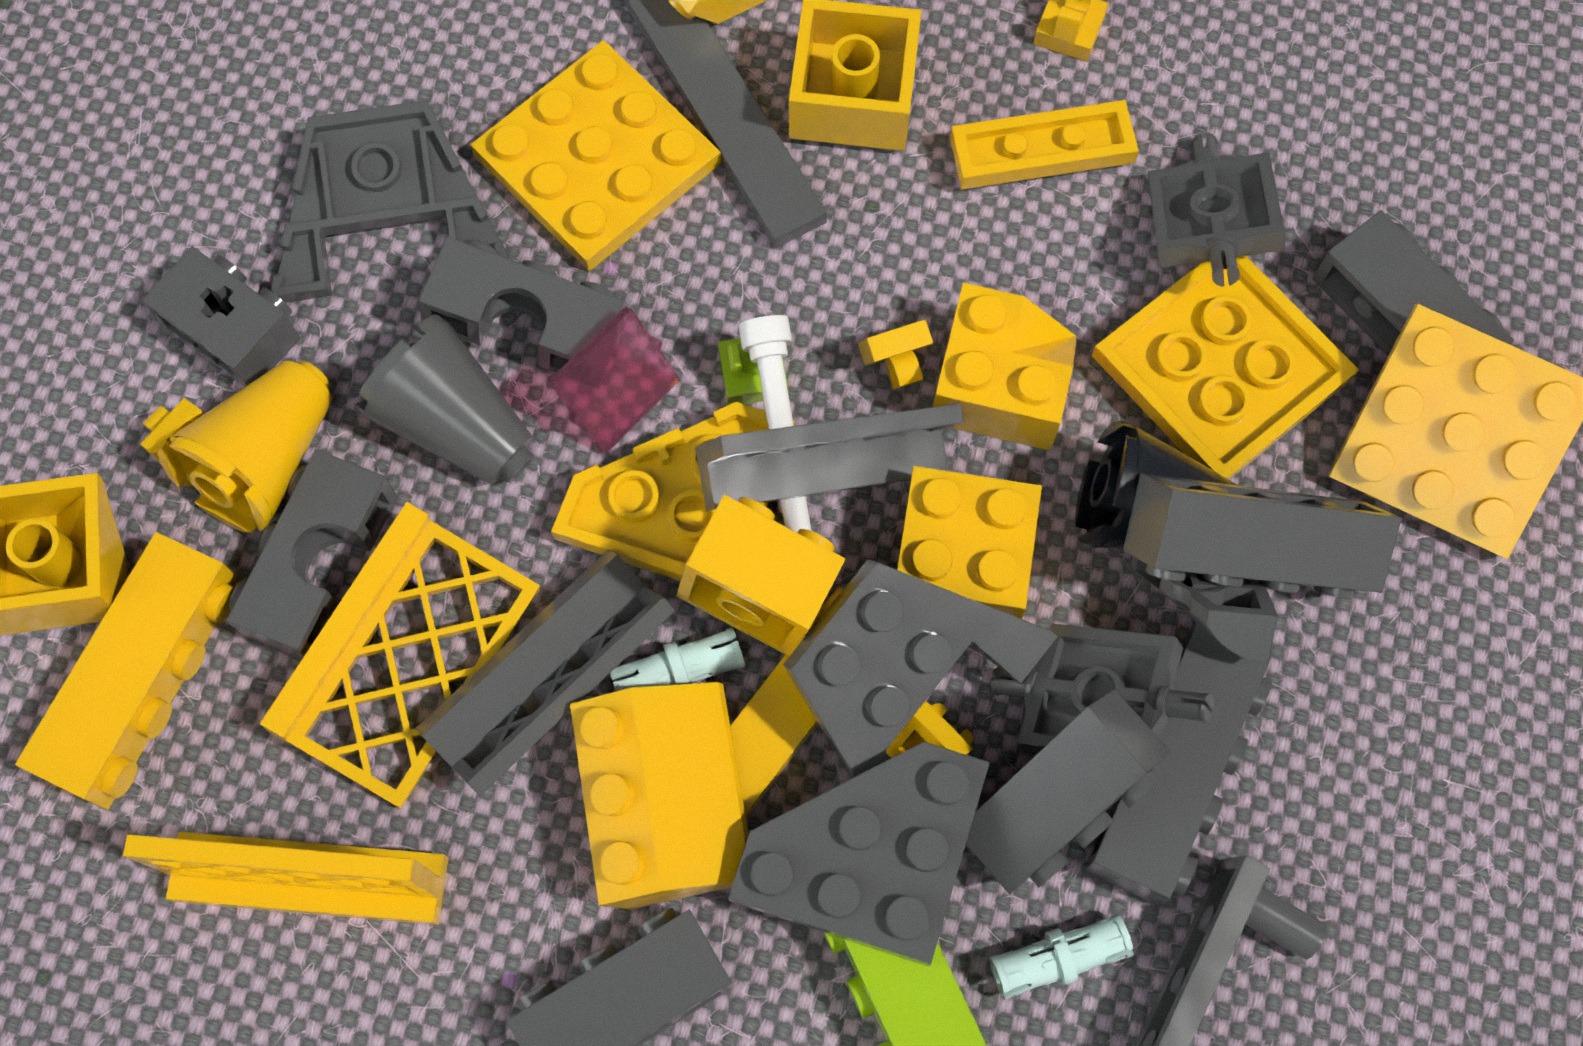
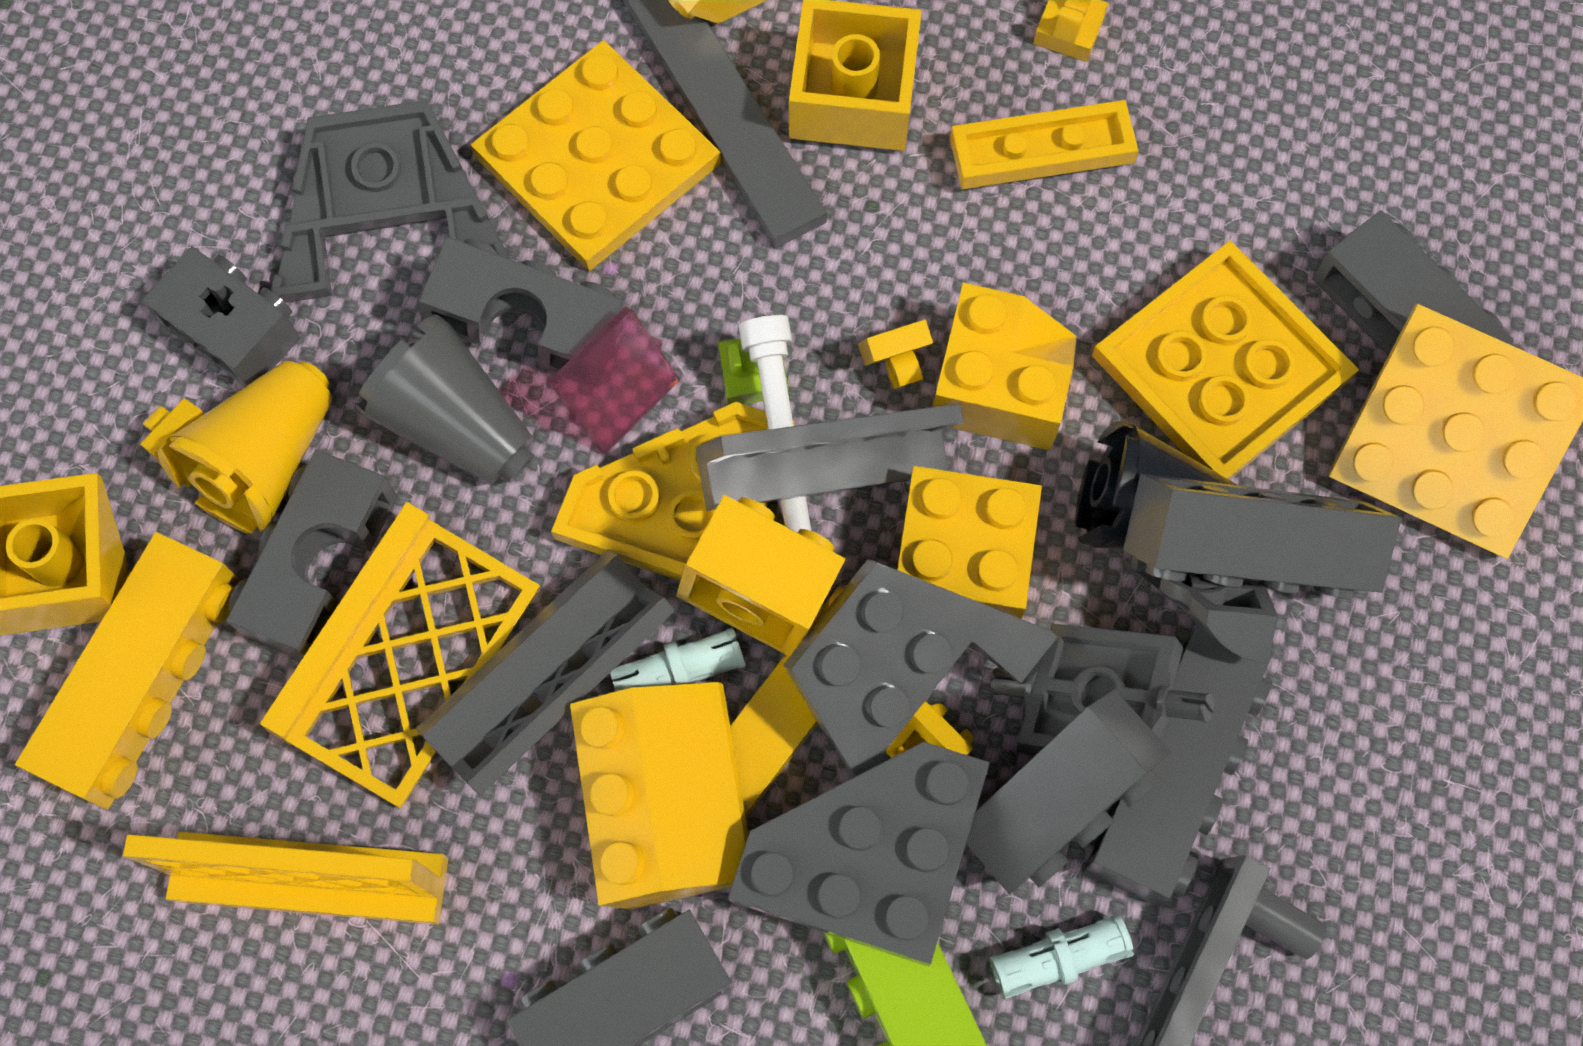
(1216, 210): dark grey plate -> none

